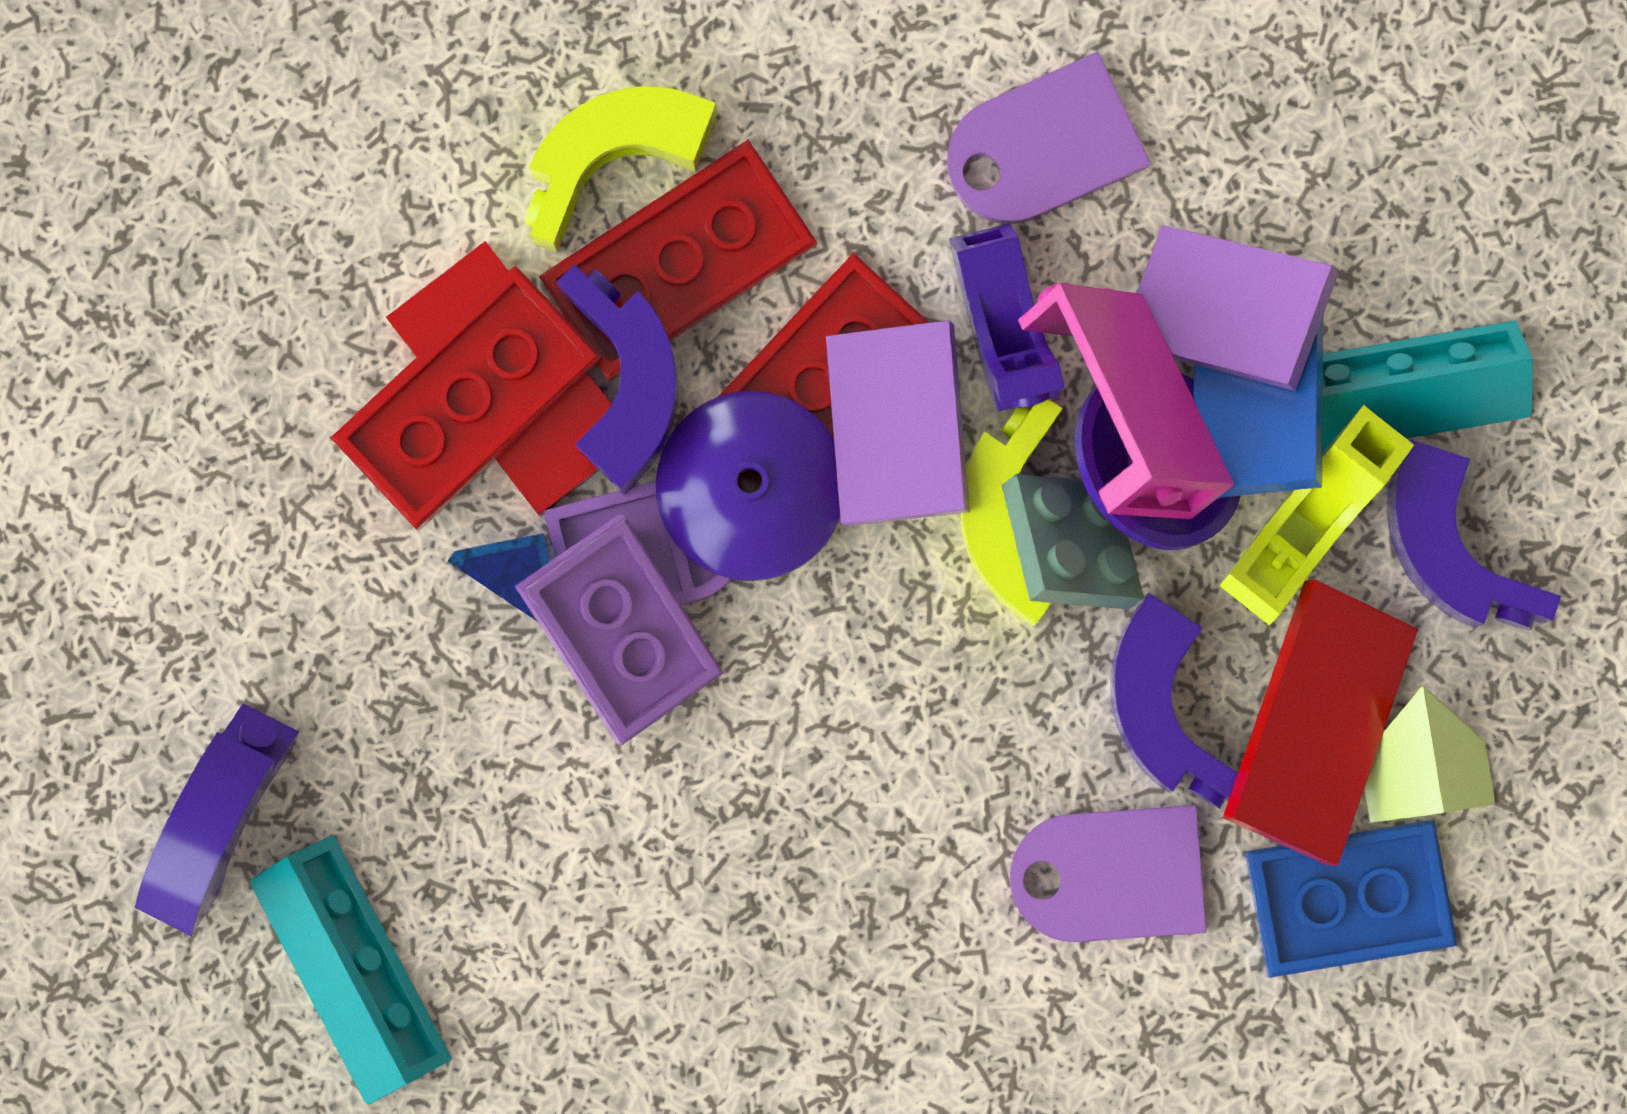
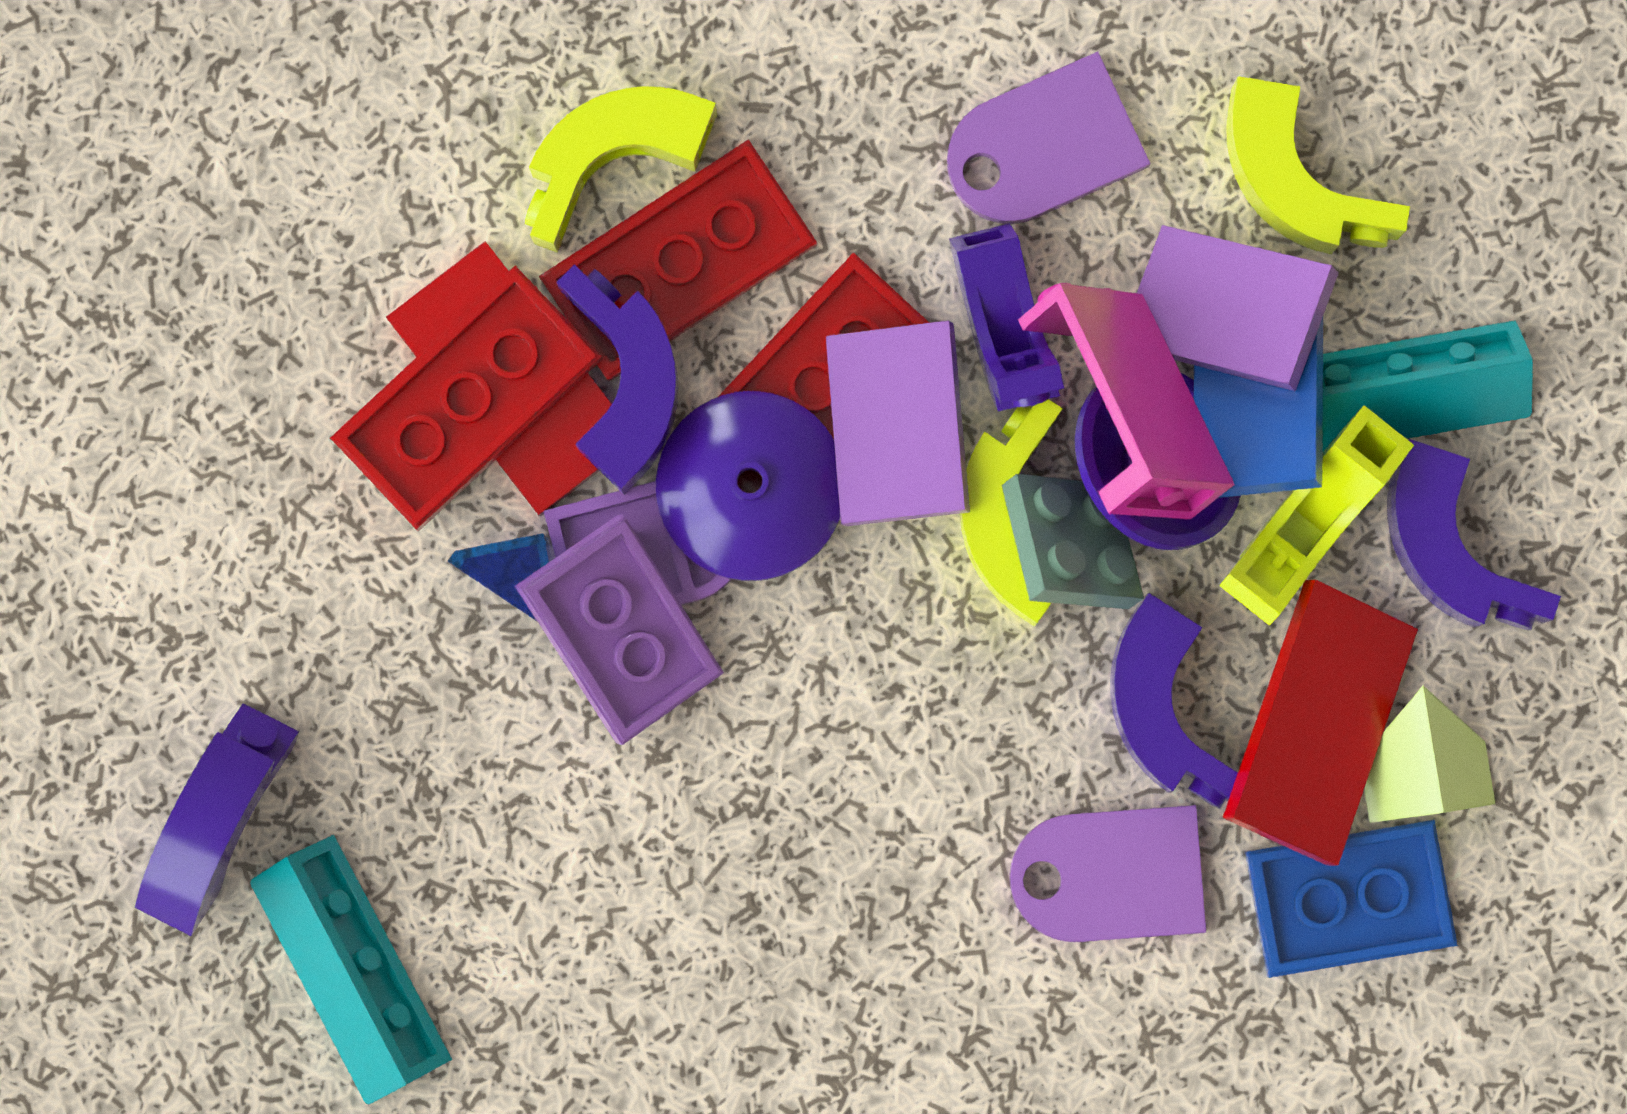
(1279, 186): none -> neon yellow arch

